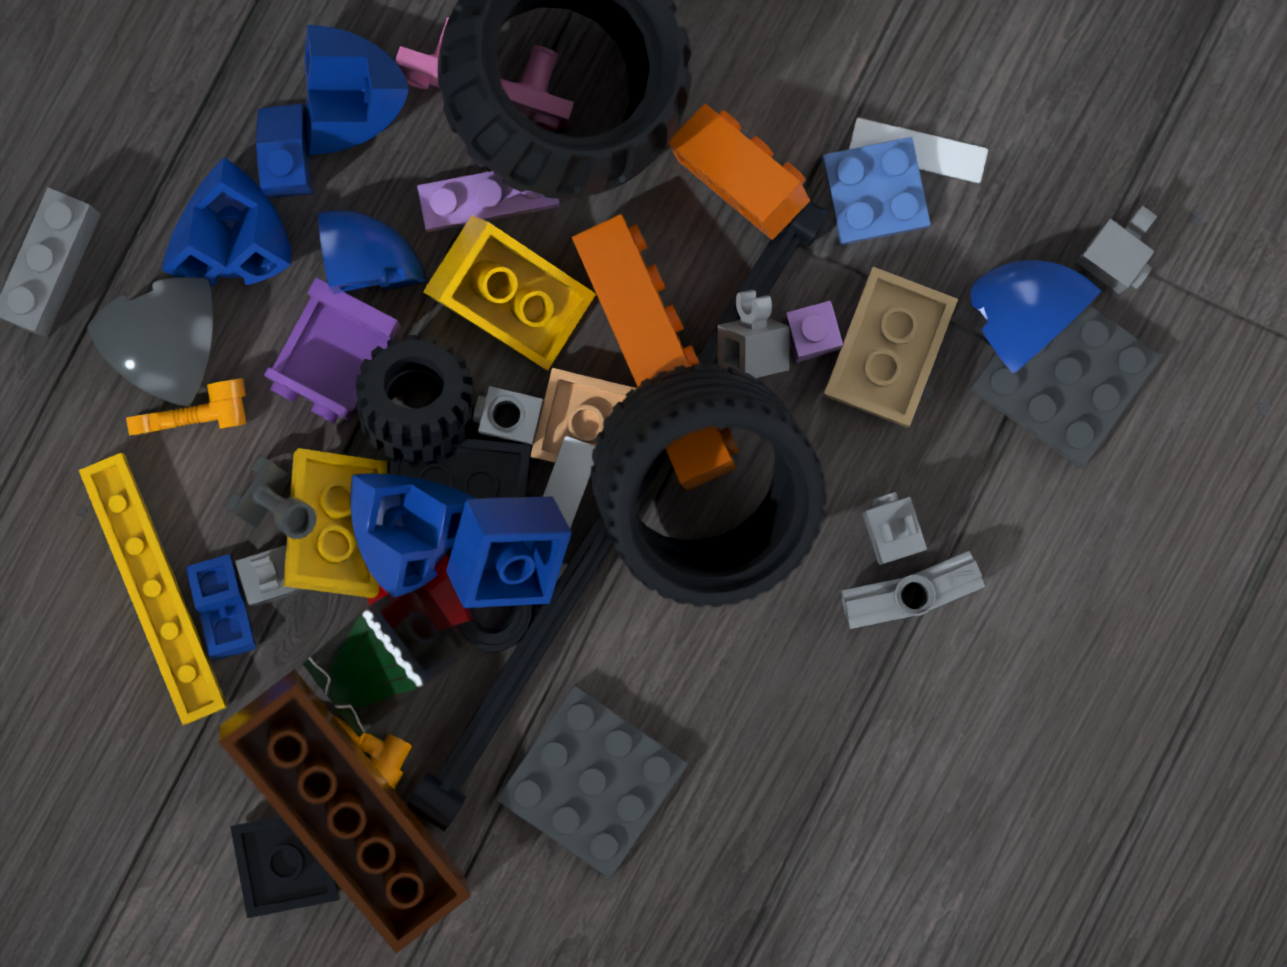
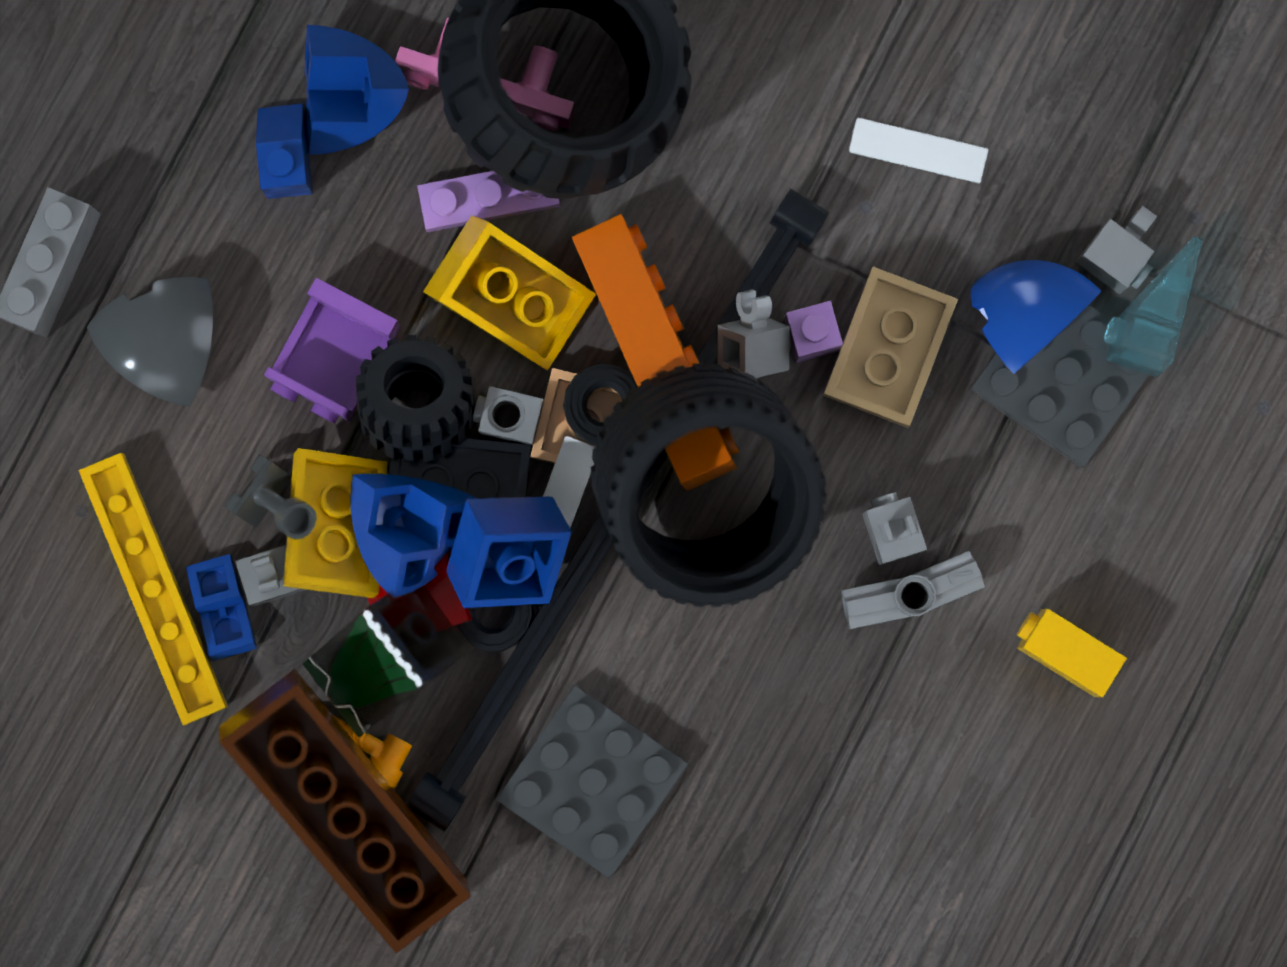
(224, 405): light orange brick -> none
(228, 231): blue brick -> none
(278, 869): black plate -> none
(365, 253): blue brick -> none
(580, 389): none -> black tyre
(740, 170): orange brick -> none
(876, 191): medium blue plate -> none
(1069, 652): none -> yellow brick
(1150, 327): none -> clear light blue slope

